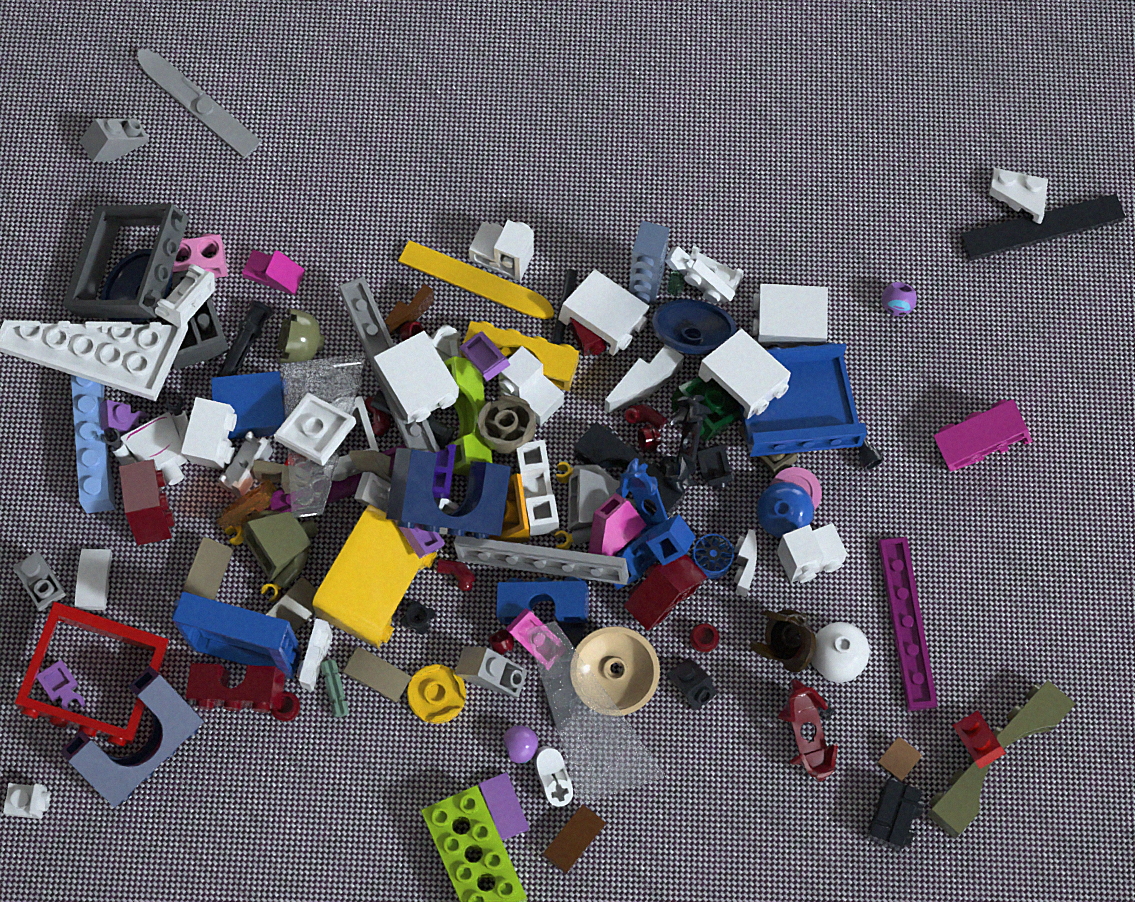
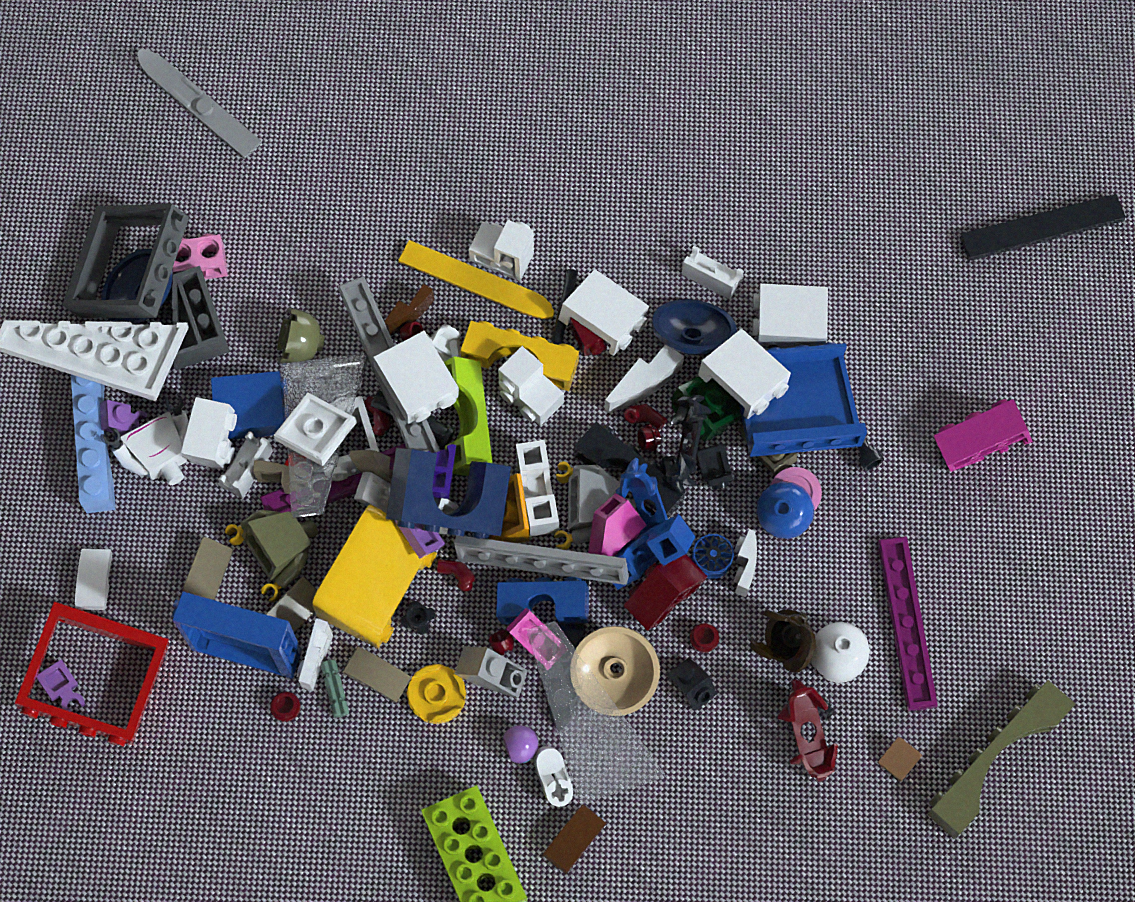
(26, 800): white bracket -> none
(39, 580): light grey slope -> none
(112, 138): light grey slope -> none
(119, 776): arch -> none
(145, 503): dark red brick -> none
(187, 296): white hinge -> none
(249, 331): black pin -> none
(255, 499): clear orange plate -> none
(259, 690): dark red arch -> none
(274, 271): dark pink slope -> none
(484, 356): medium lavender tile -> none
(504, 806): medium lavender tile -> none
(507, 424): dark tan cylinder -> none
(648, 261): sand blue brick -> none
(675, 283): clear green tile -> none
(700, 276): white hinge -> none
(811, 551): white brick -> none
(894, 815): black brick -> none
(899, 299): medium lavender piece -> none
(979, 739): red plate -> none
(1020, 191): white wing -> none

